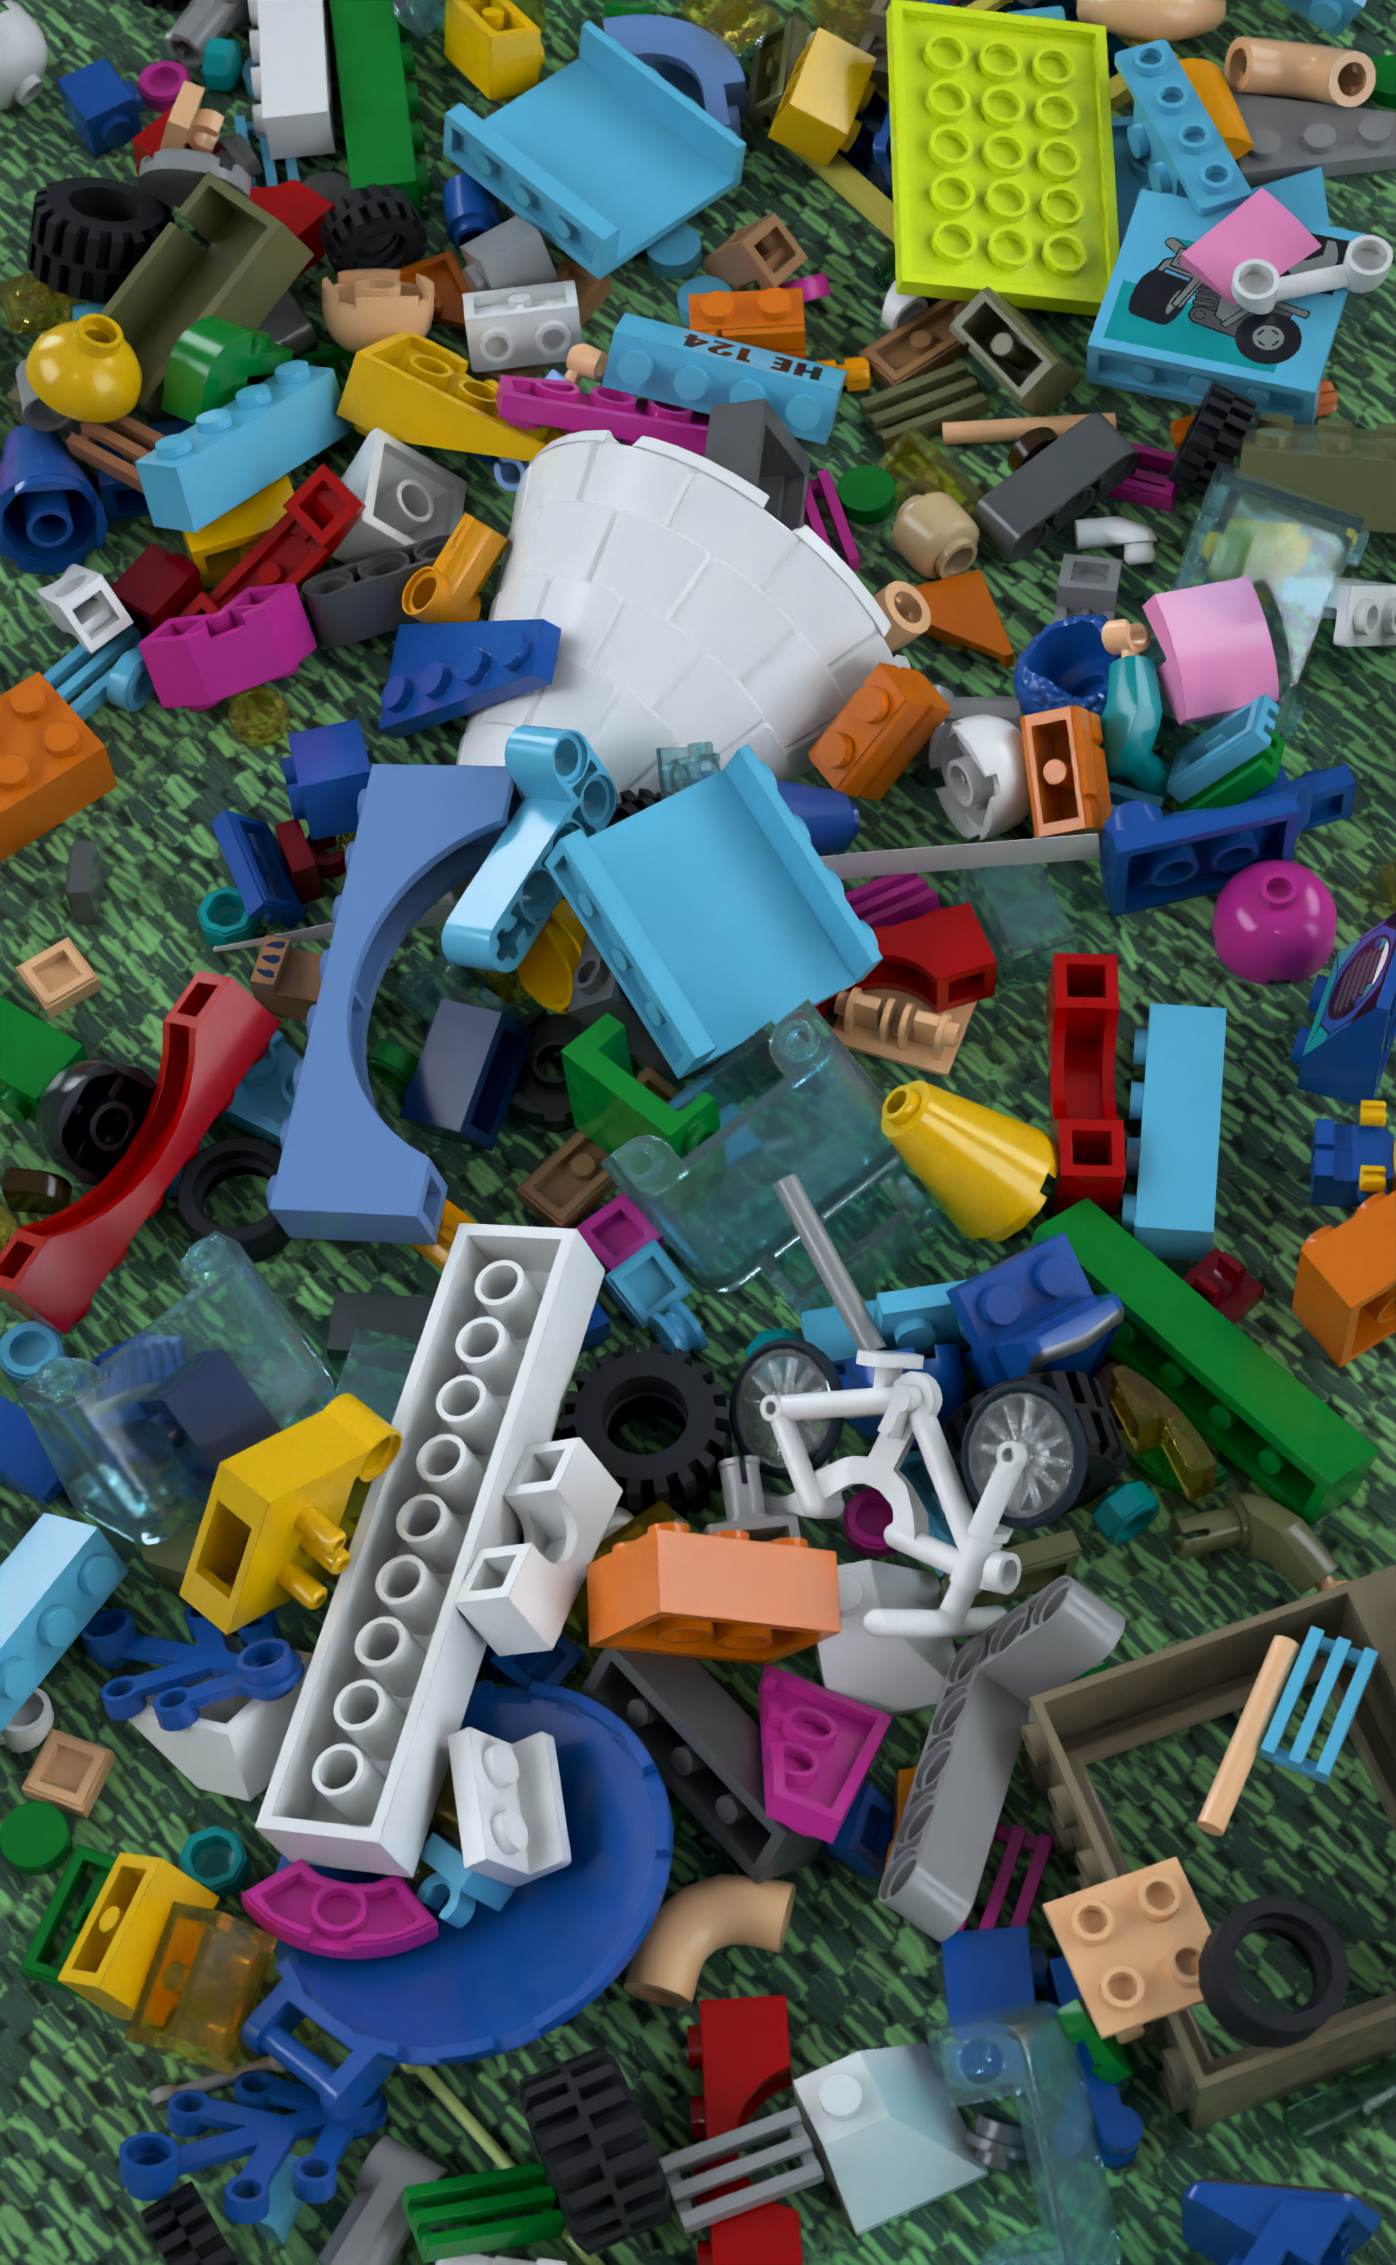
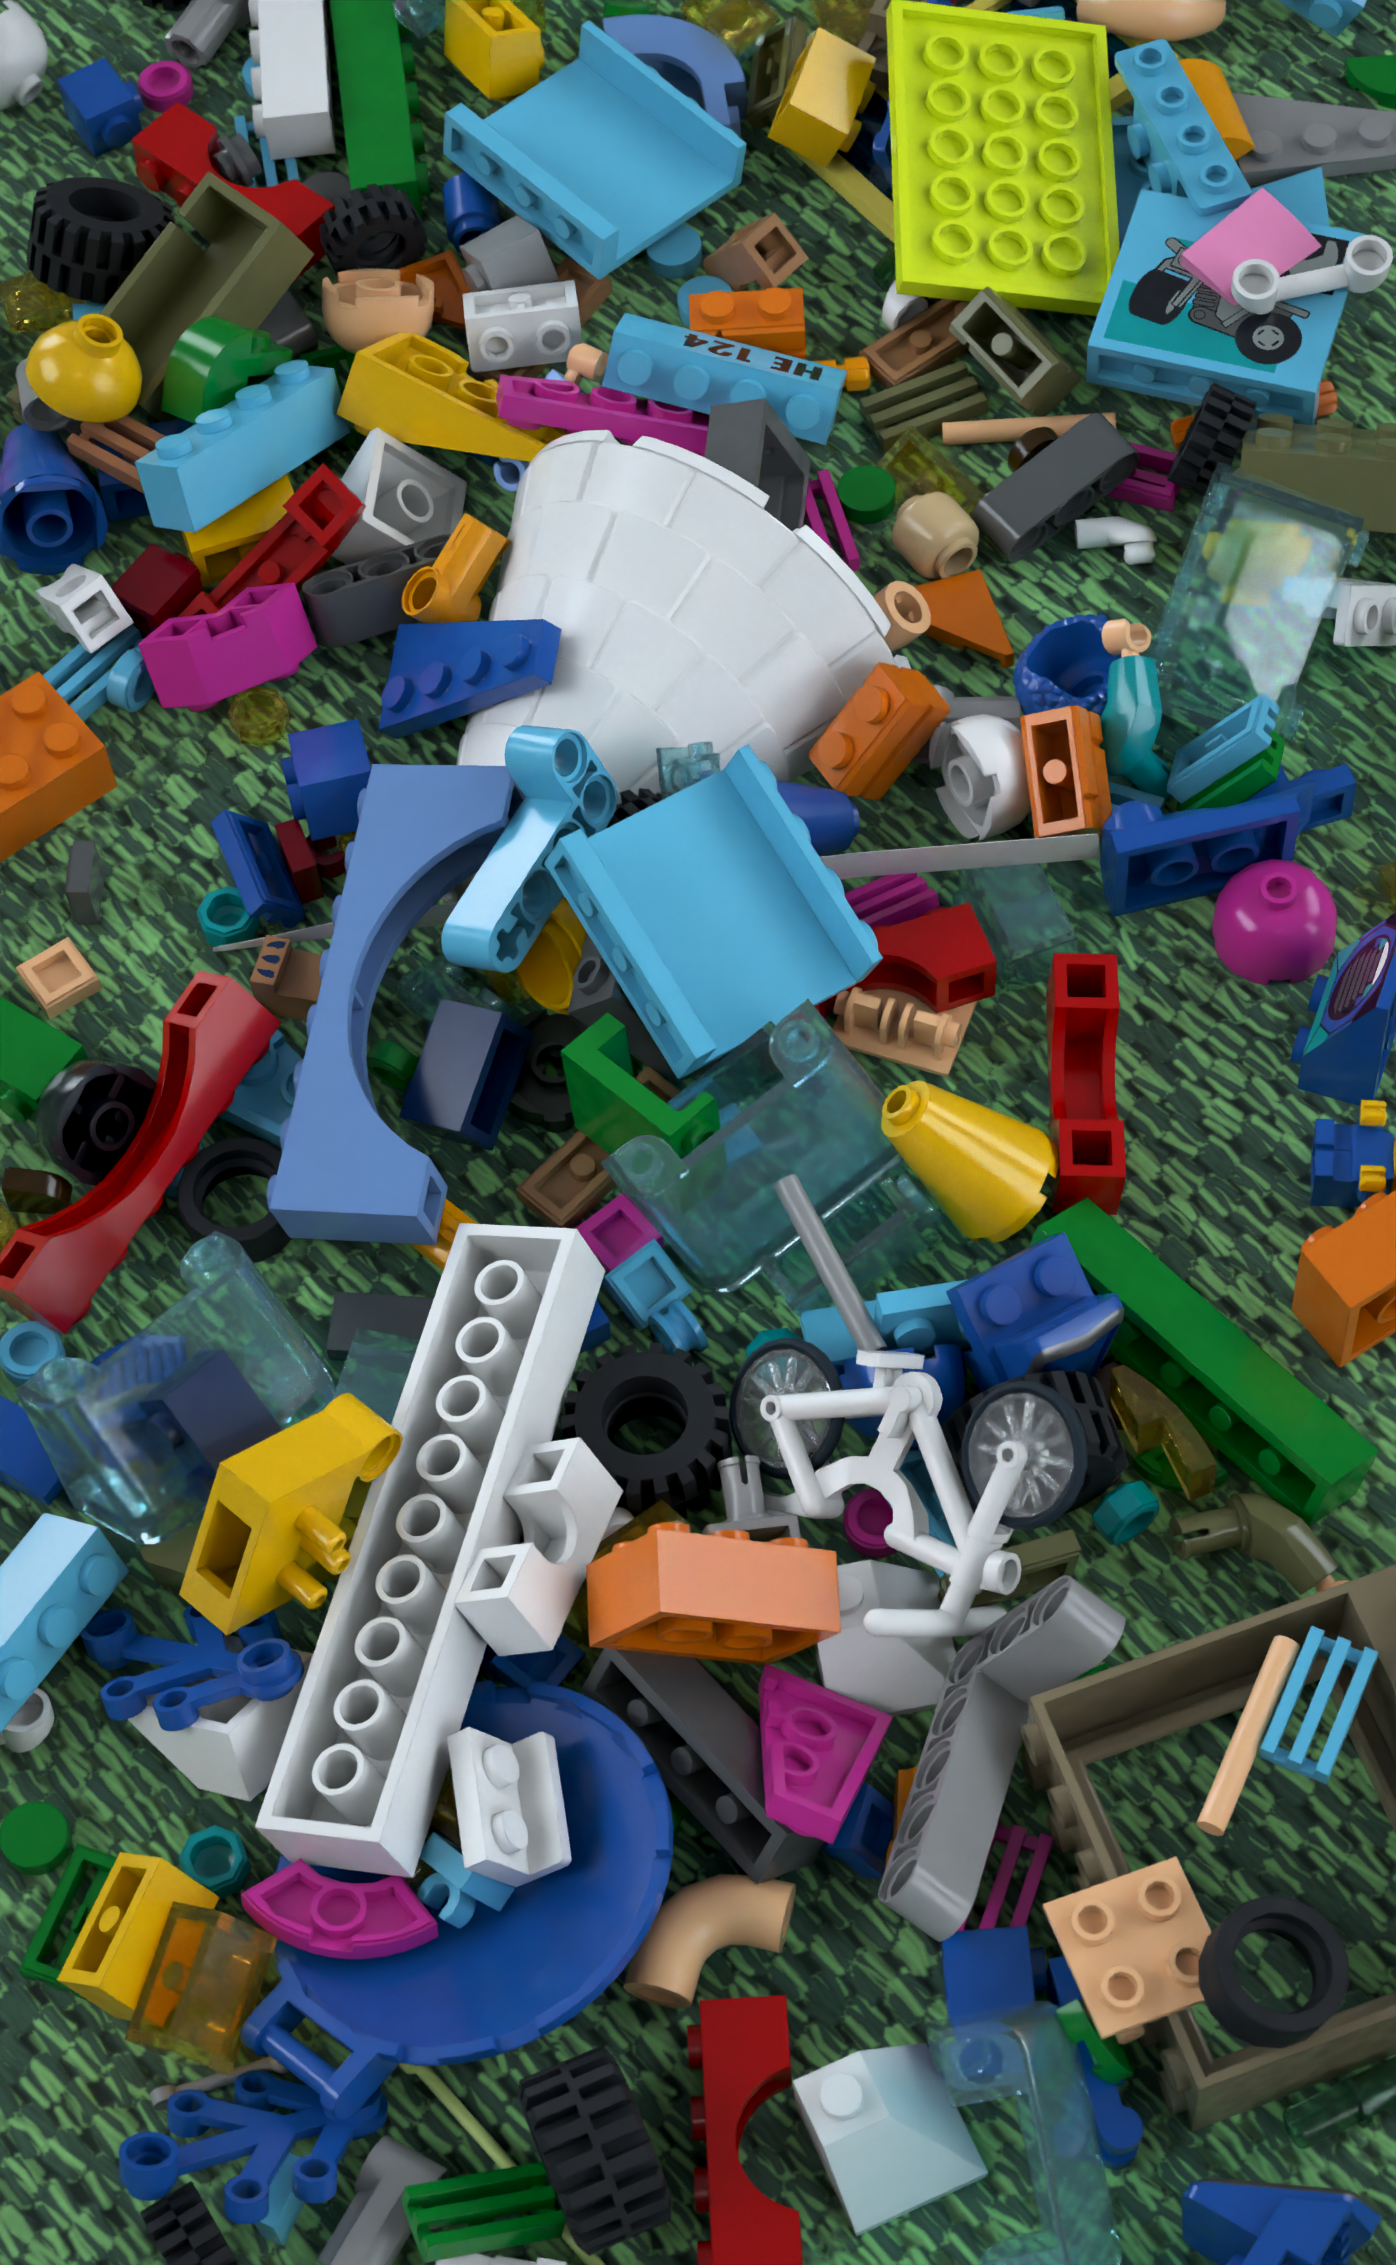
(69, 1773): light nougat tile -> none
(177, 172): light grey tile -> none
(190, 124): light nougat tile -> none
(222, 64): teal tile -> none
(728, 2144): light grey tile -> none
(813, 286): dark pink tile -> none
(997, 2142): dark grey plate -> none
(1087, 586): light grey slope -> none
(1178, 1131): medium azure brick -> none
(1213, 649): bright pink slope -> none
(1225, 1285): dark red tile -> none
(1299, 71): light nougat cylinder -> none

